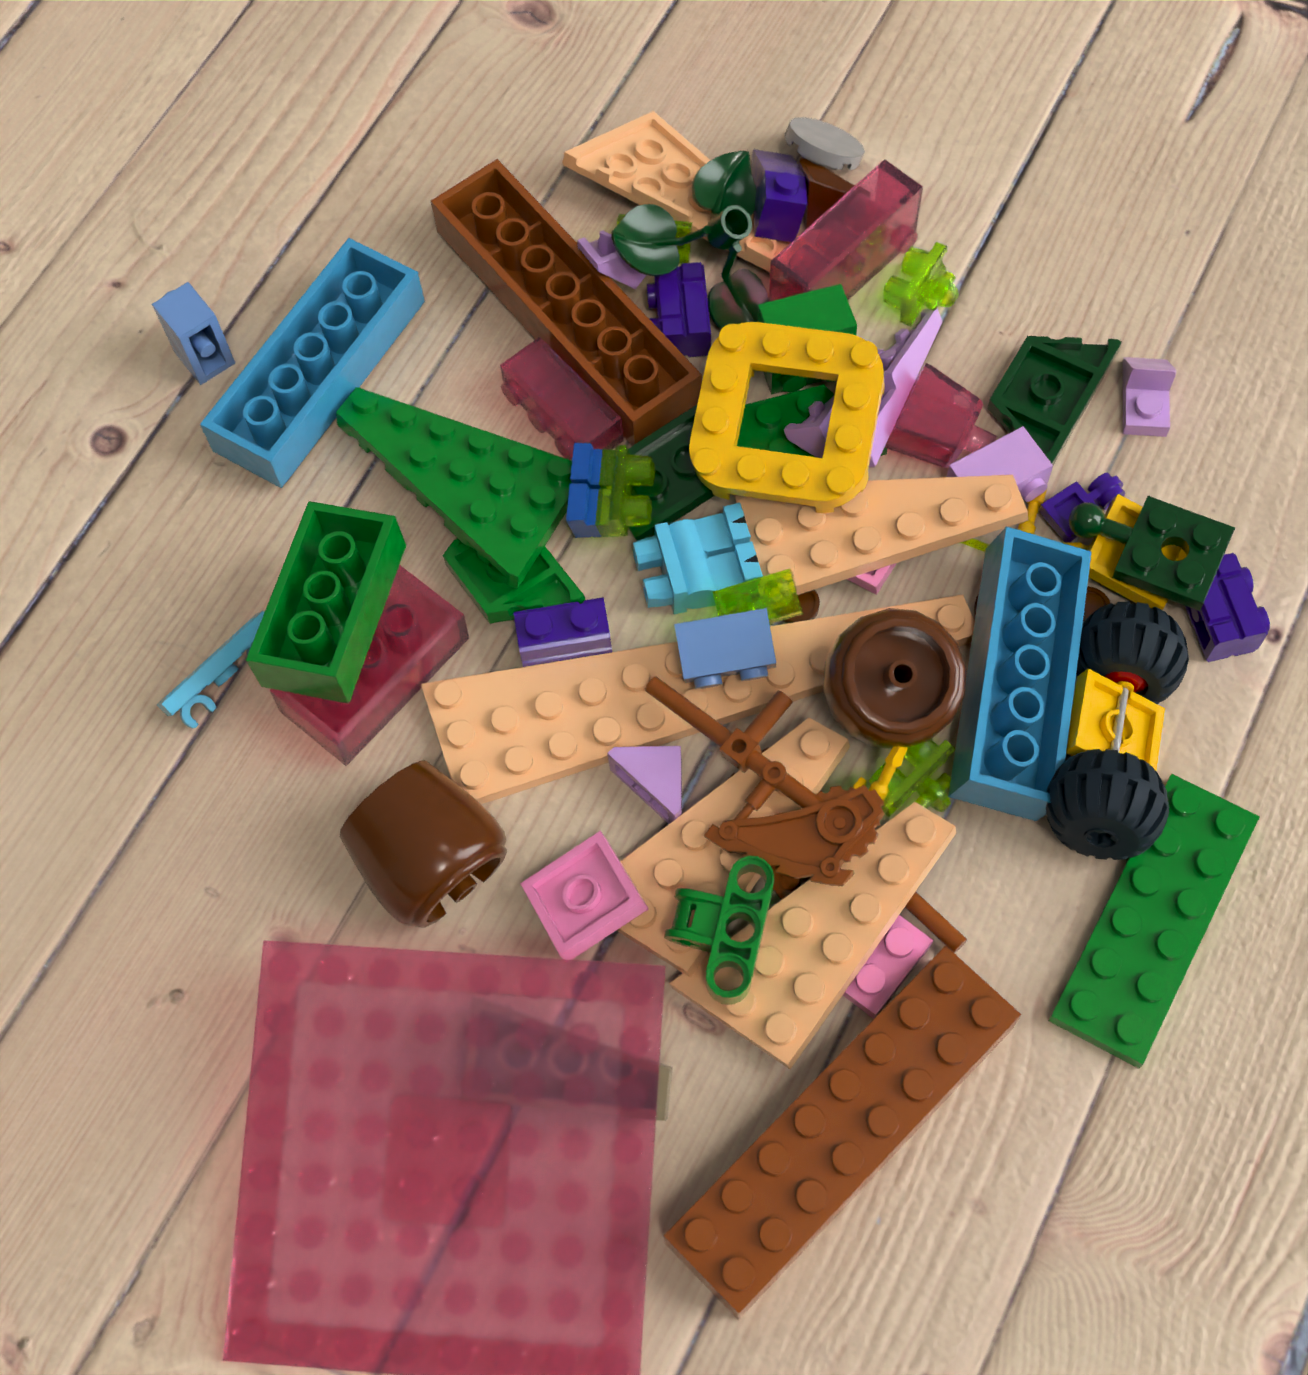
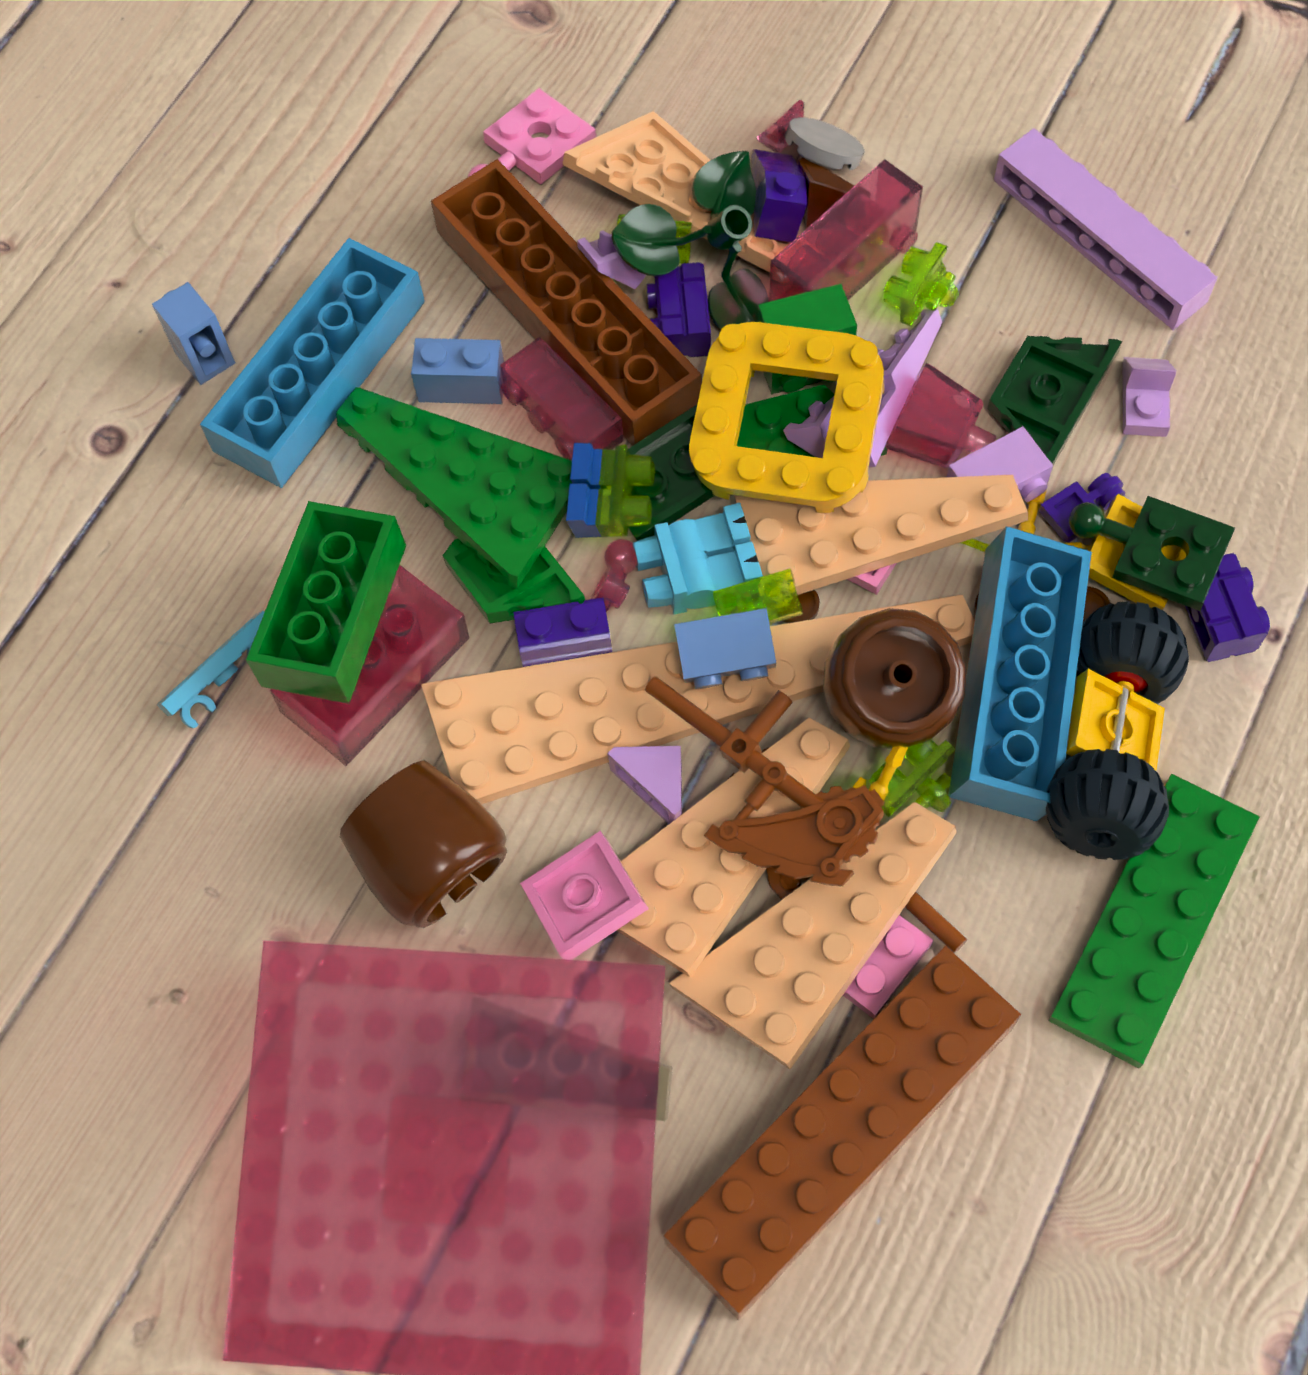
(457, 371): none -> medium blue brick
(539, 155): none -> bright pink plate
(620, 560): none -> clear pink plate
(713, 916): green piece -> none
(774, 134): none -> clear pink slope
(1104, 228): none -> lavender brick

